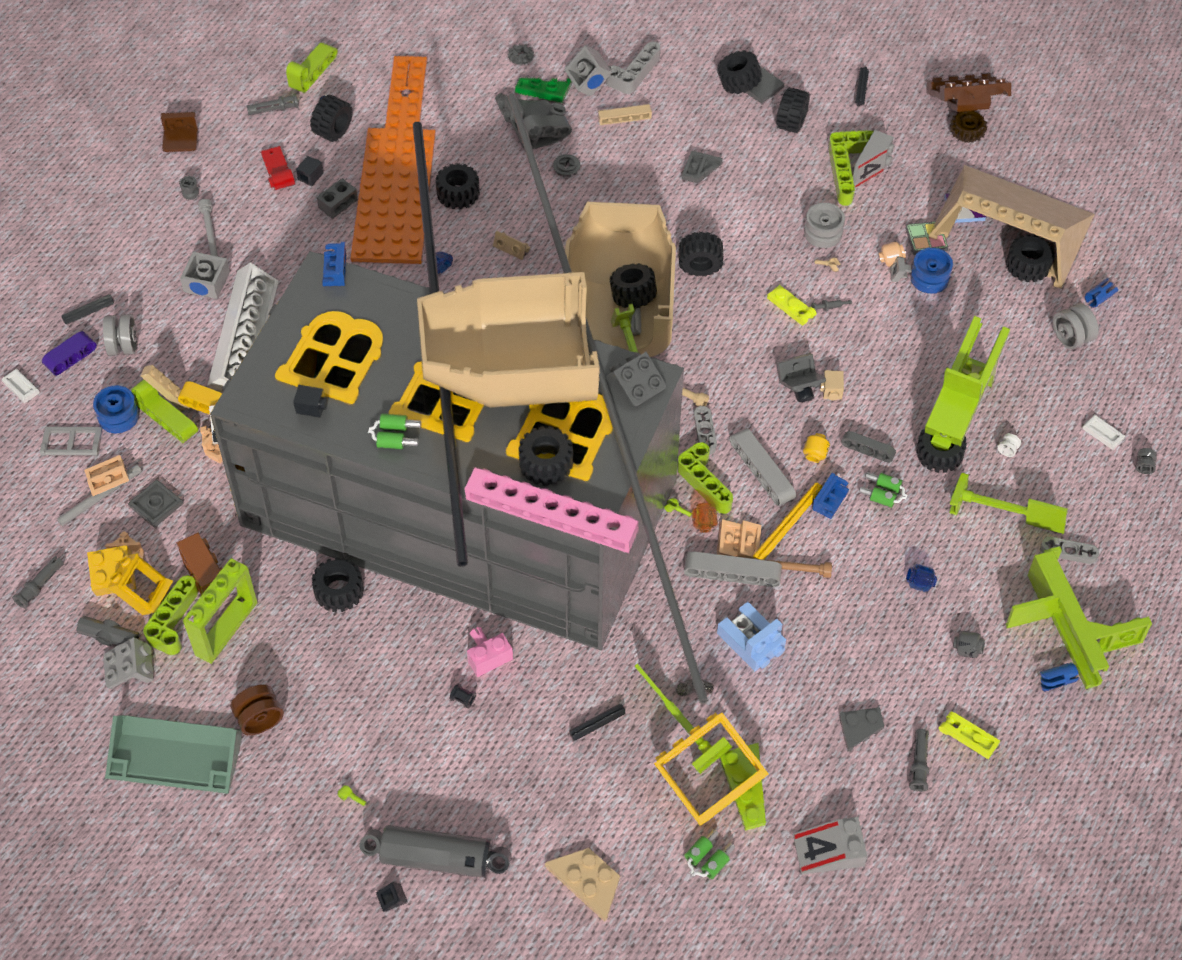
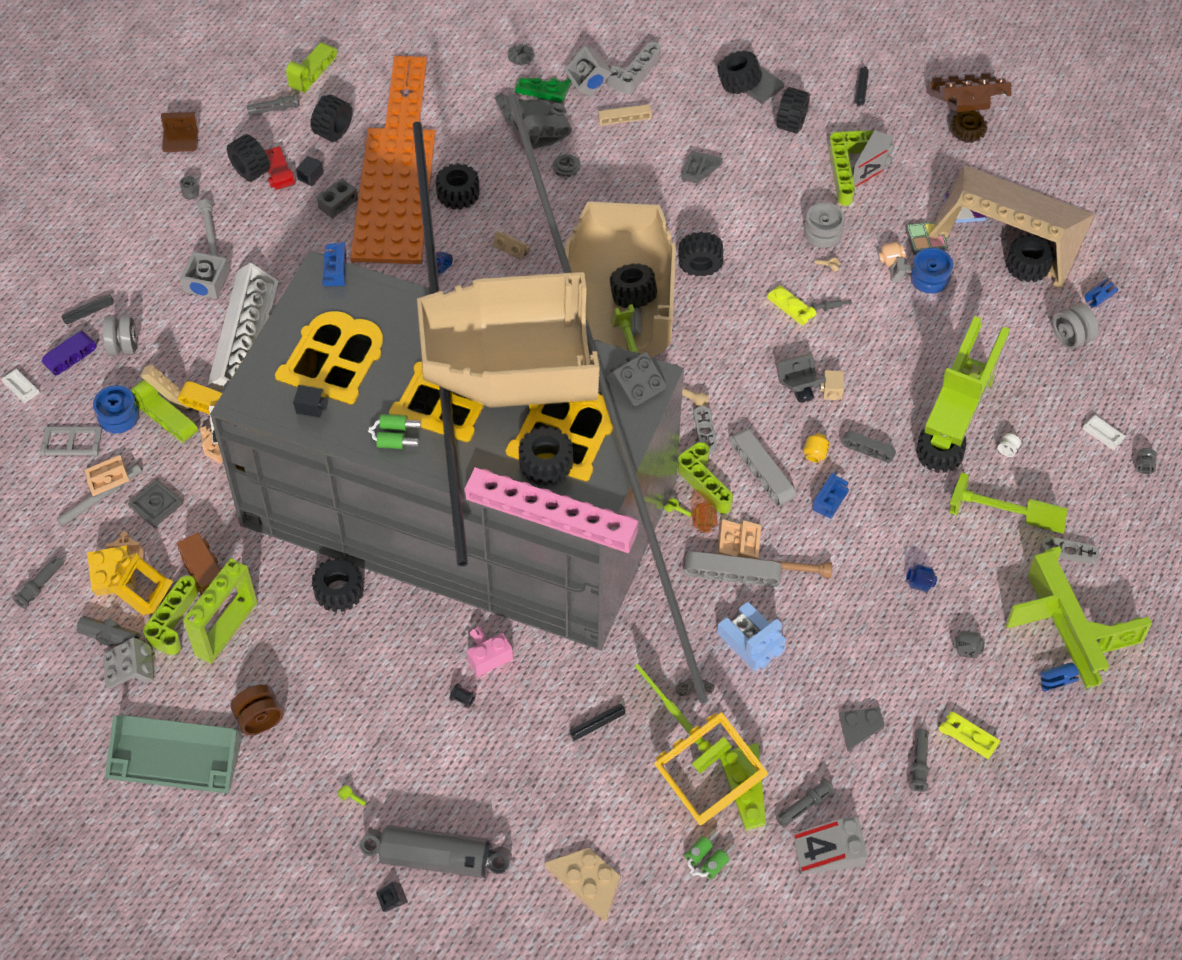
(248, 157): none -> black tyre
(786, 524): yellow axle -> none
(812, 798): none -> dark grey pin
(886, 482): bright green piece -> none

